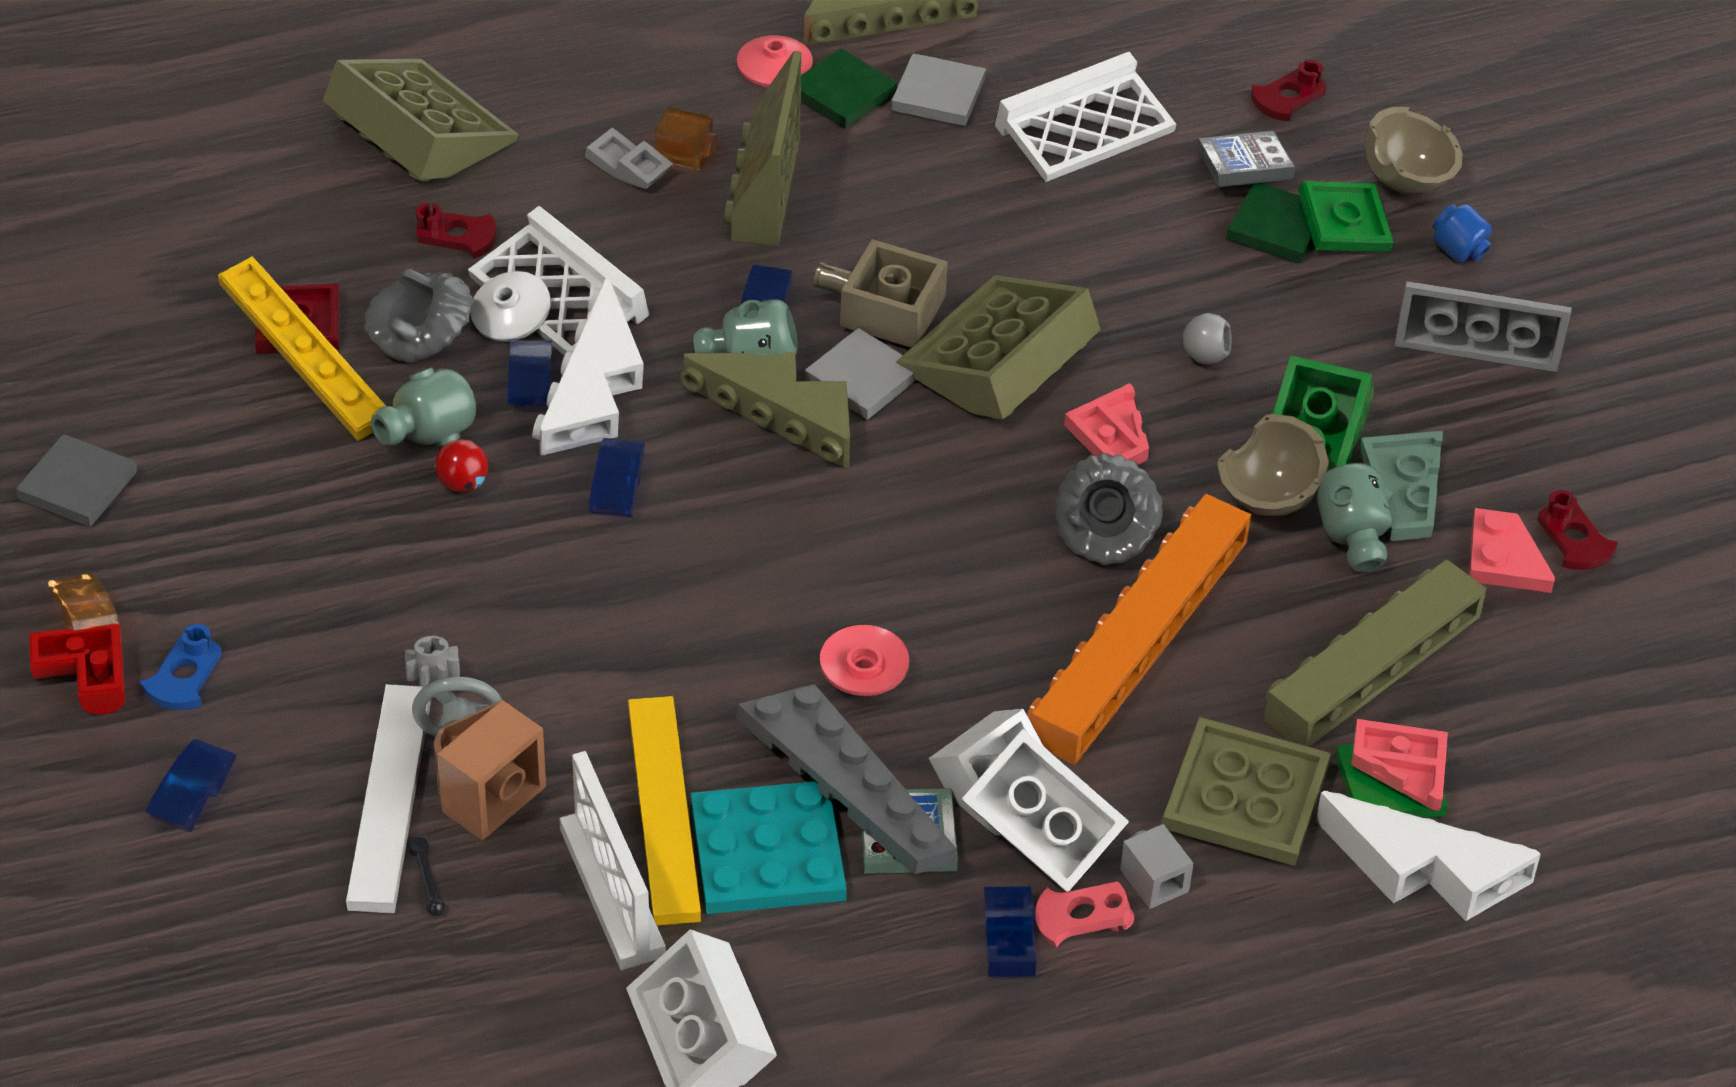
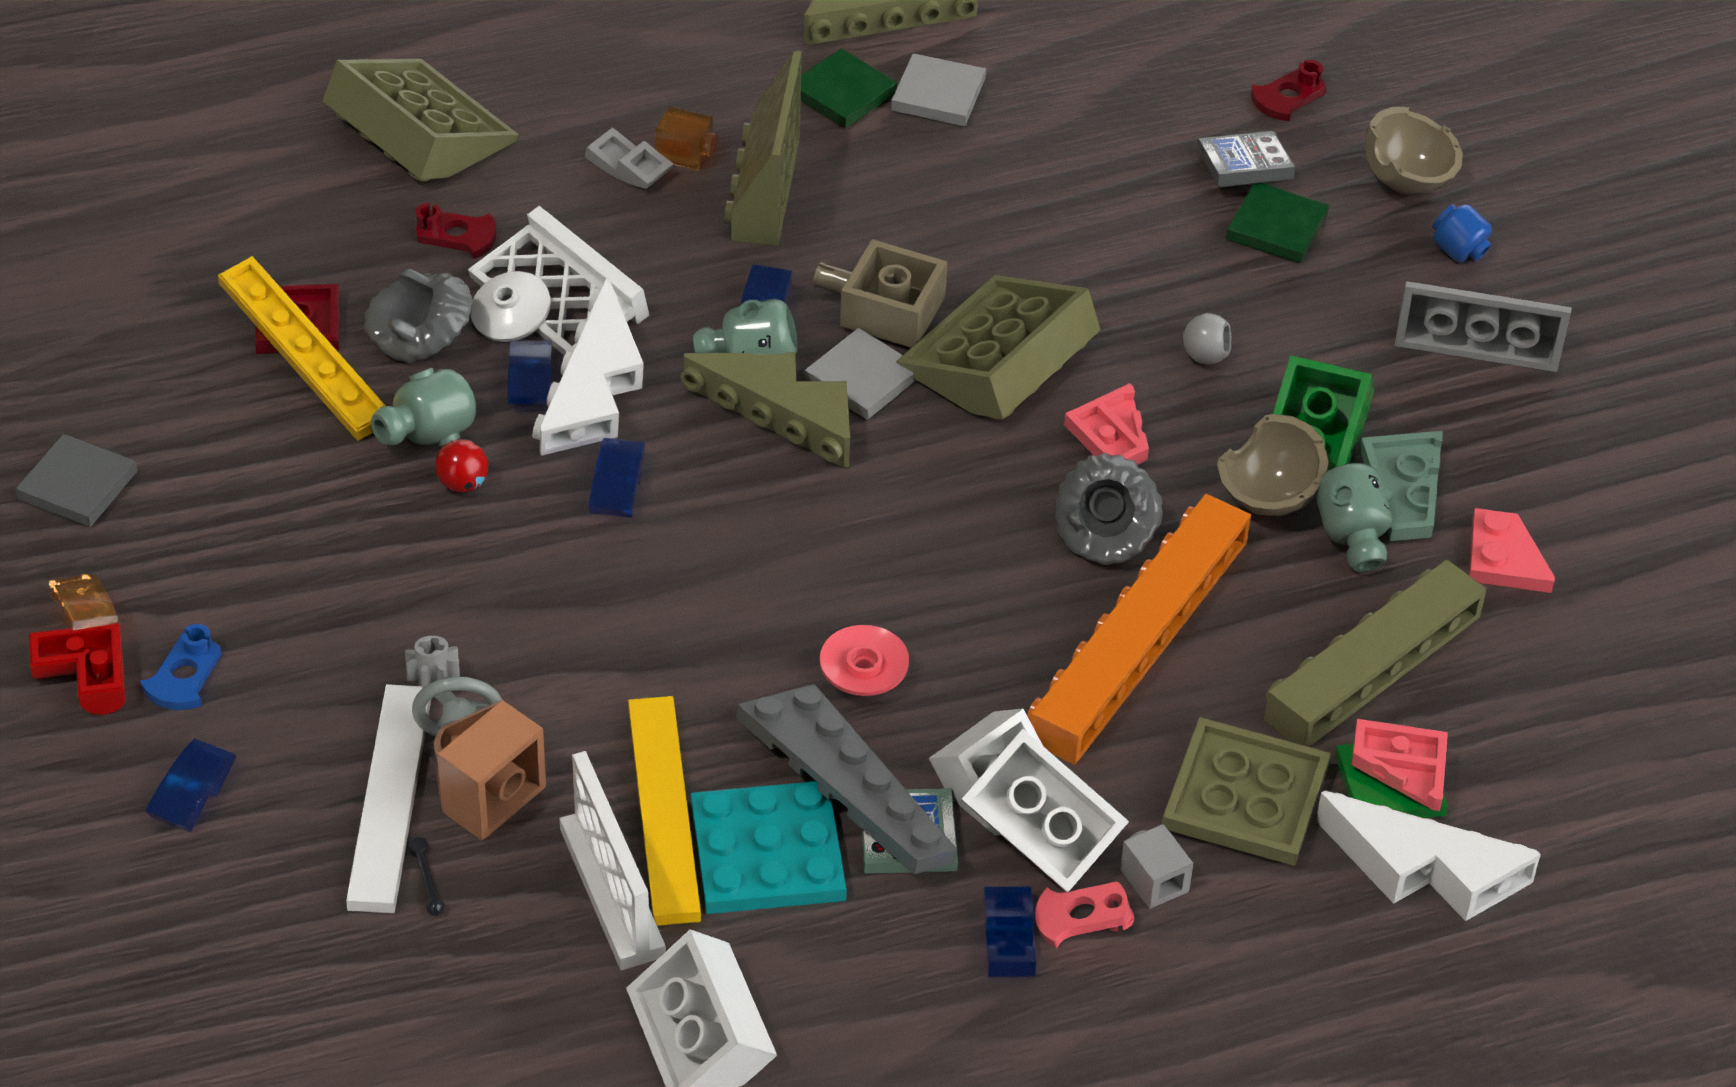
(765, 56): coral dish -> none
(1069, 97): white fence -> none
(1345, 216): green tile -> none
(1565, 514): dark red piece -> none

